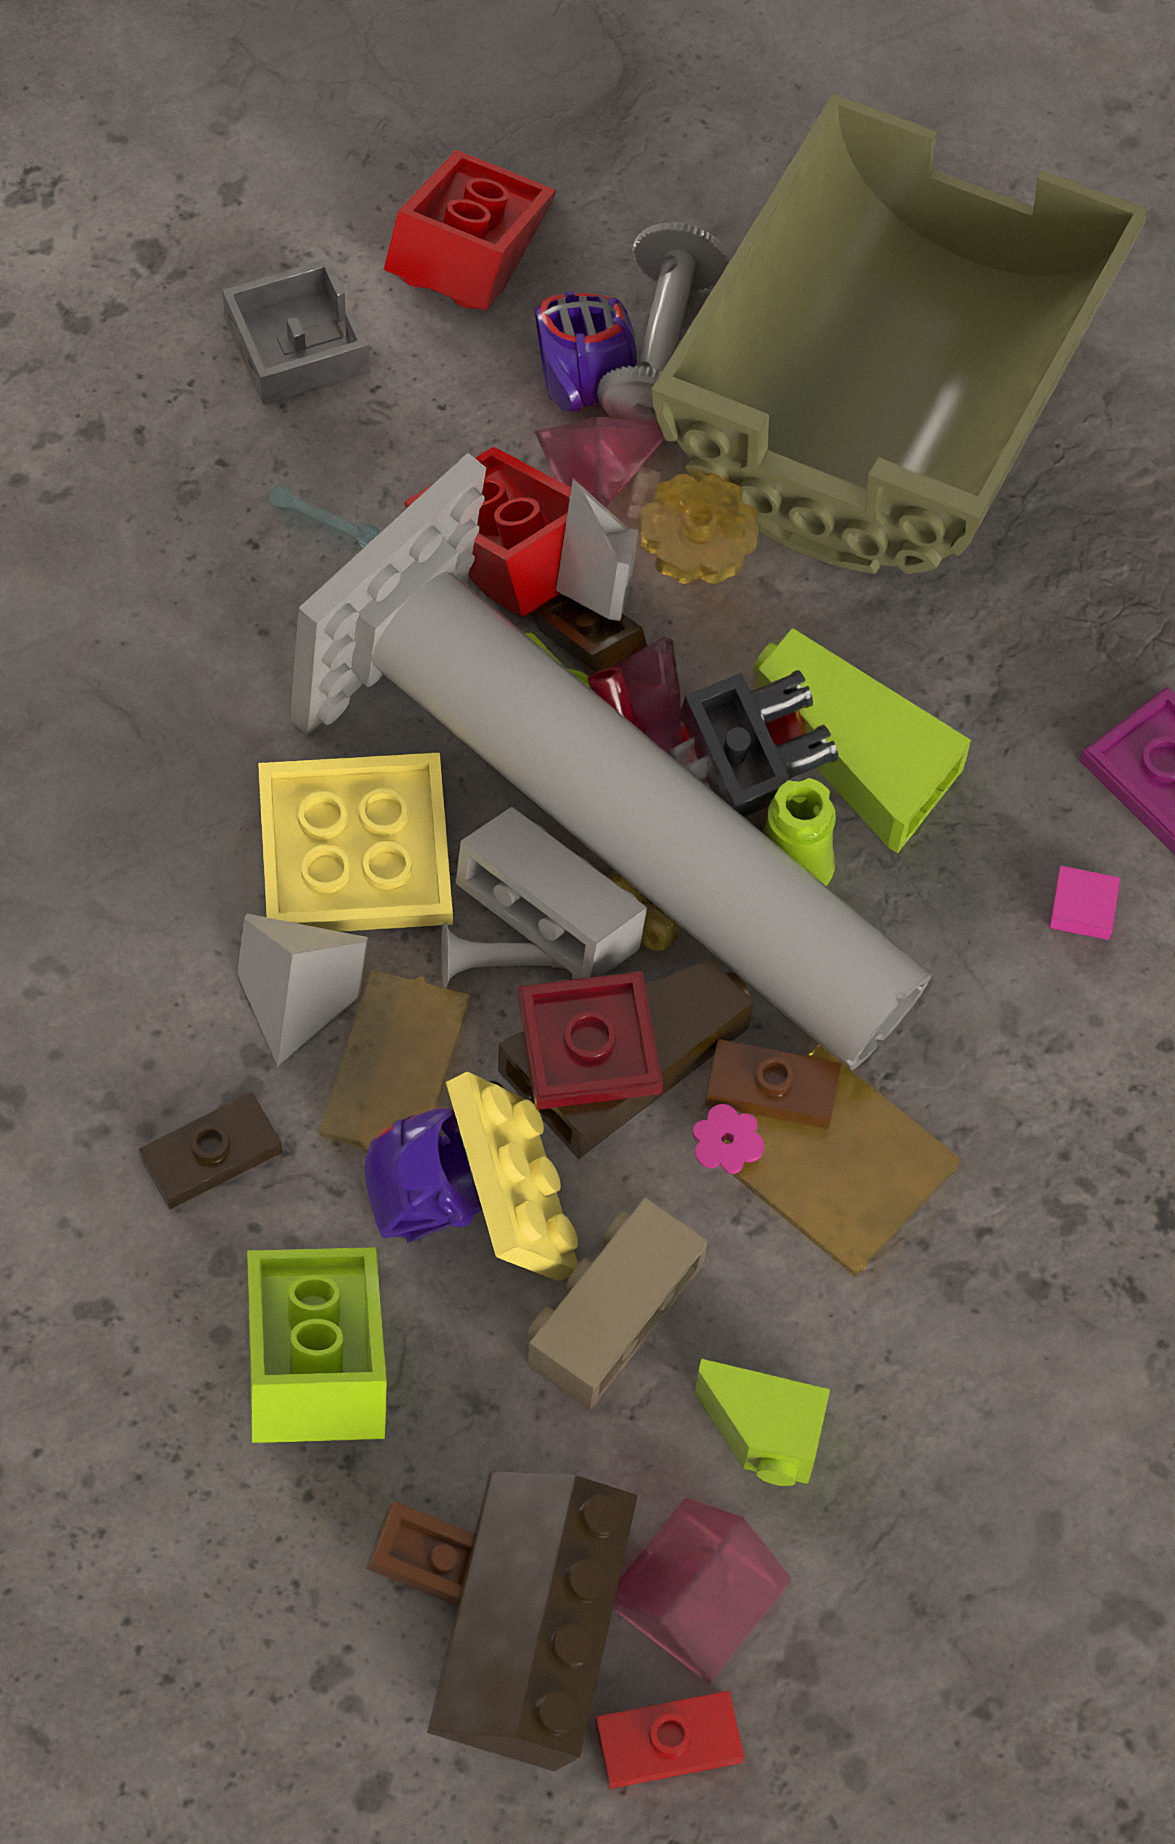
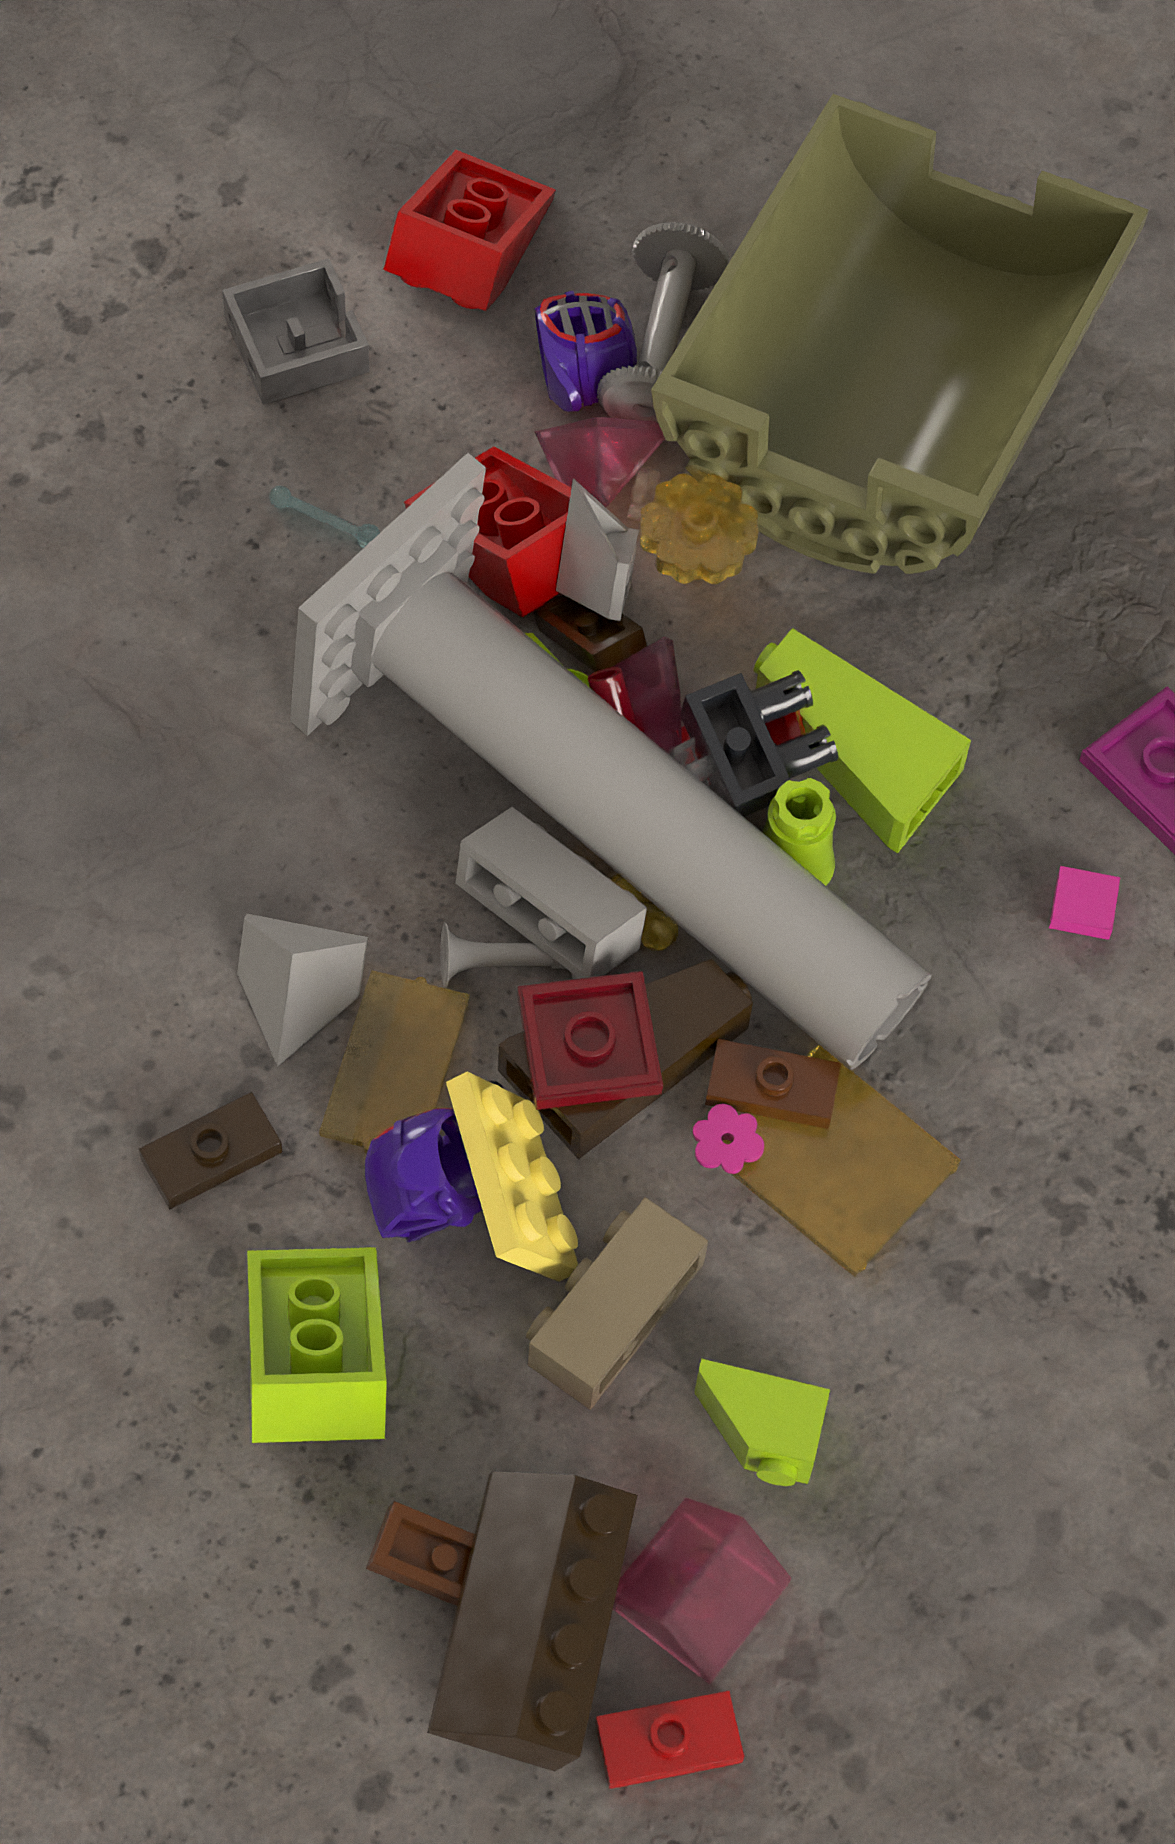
(356, 842): light yellow plate -> none

